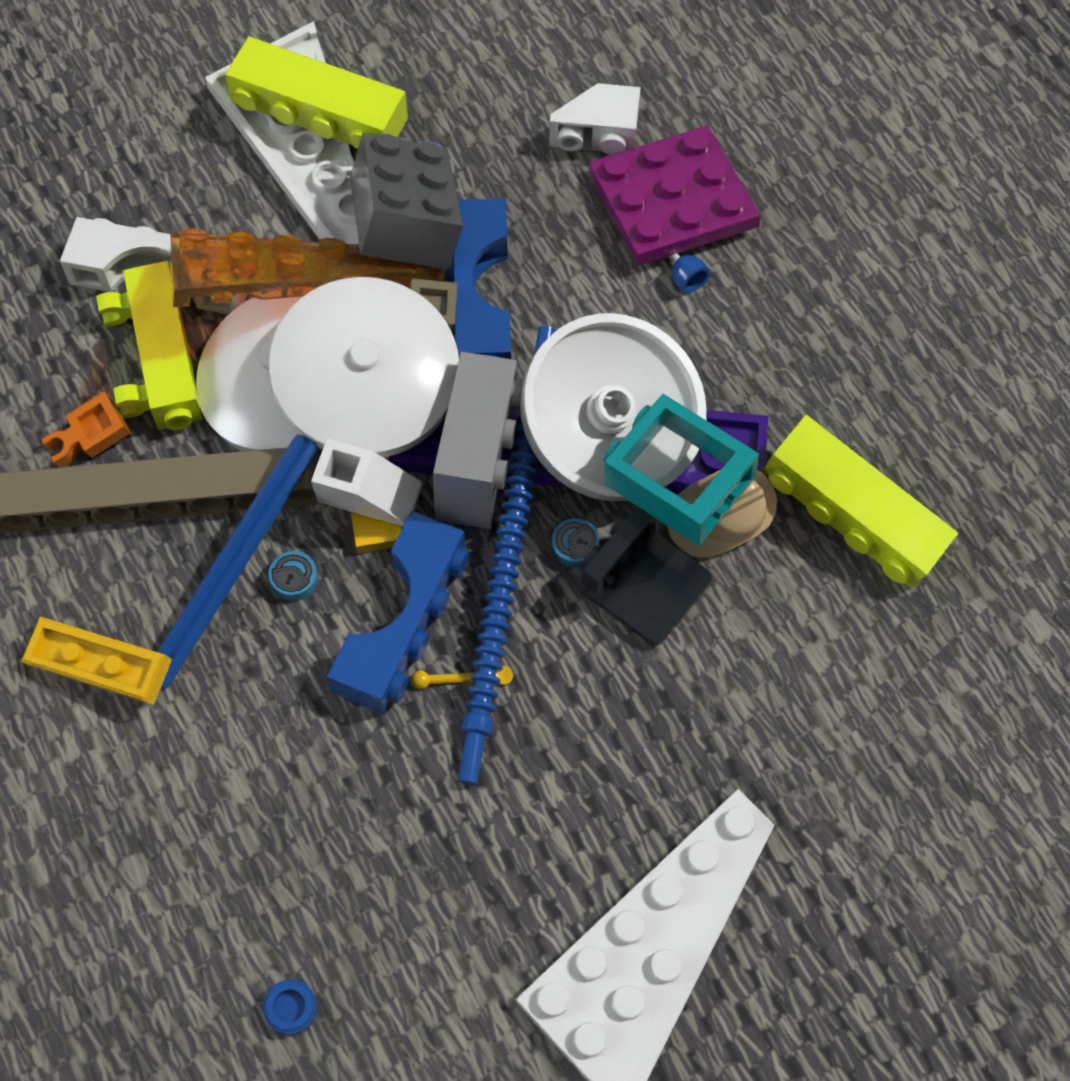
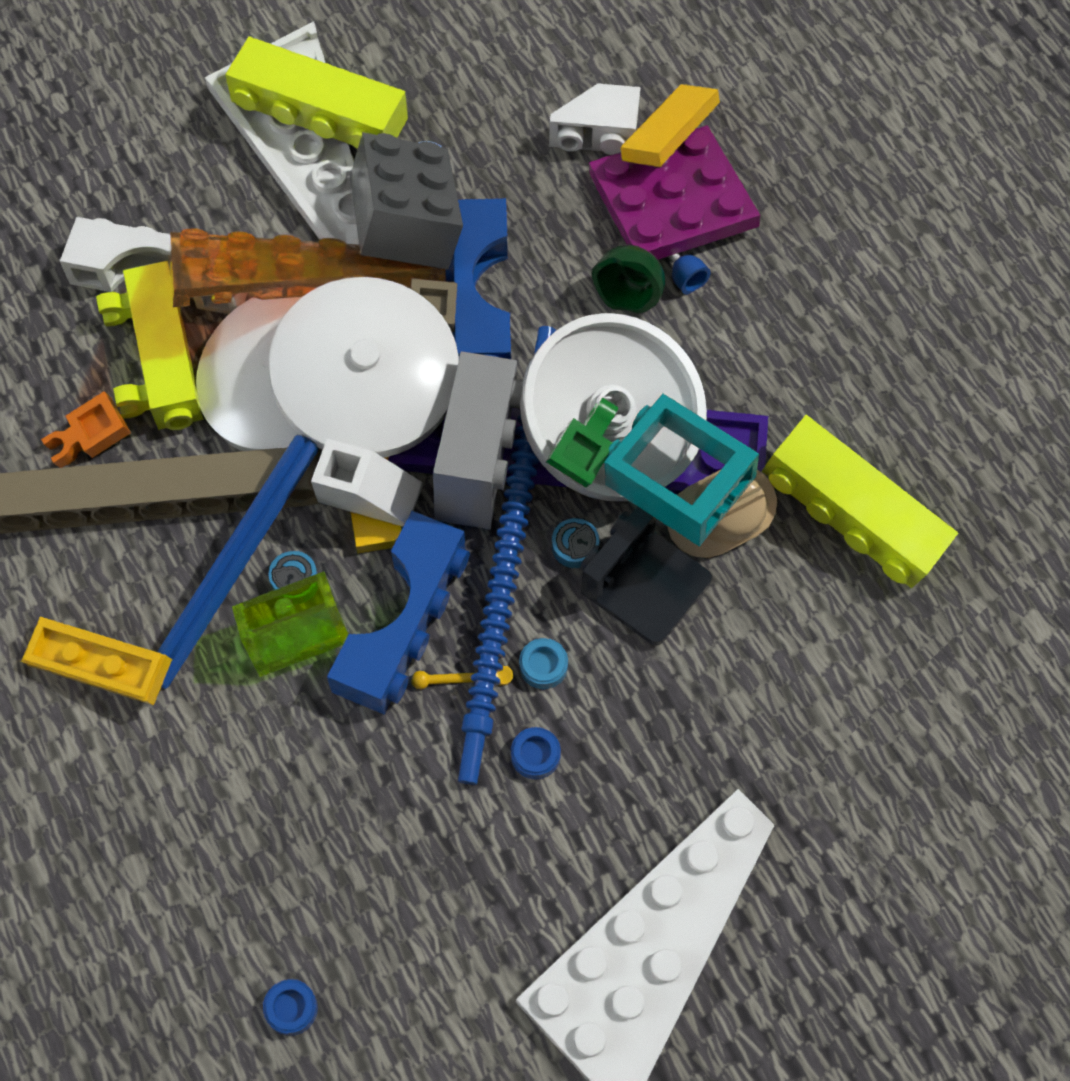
(290, 624): none -> clear neon green brick
(535, 753): none -> blue tile
(543, 663): none -> dark azure tile
(582, 446): none -> green plate
(622, 279): none -> dark green helmet
(669, 125): none -> yellow tile

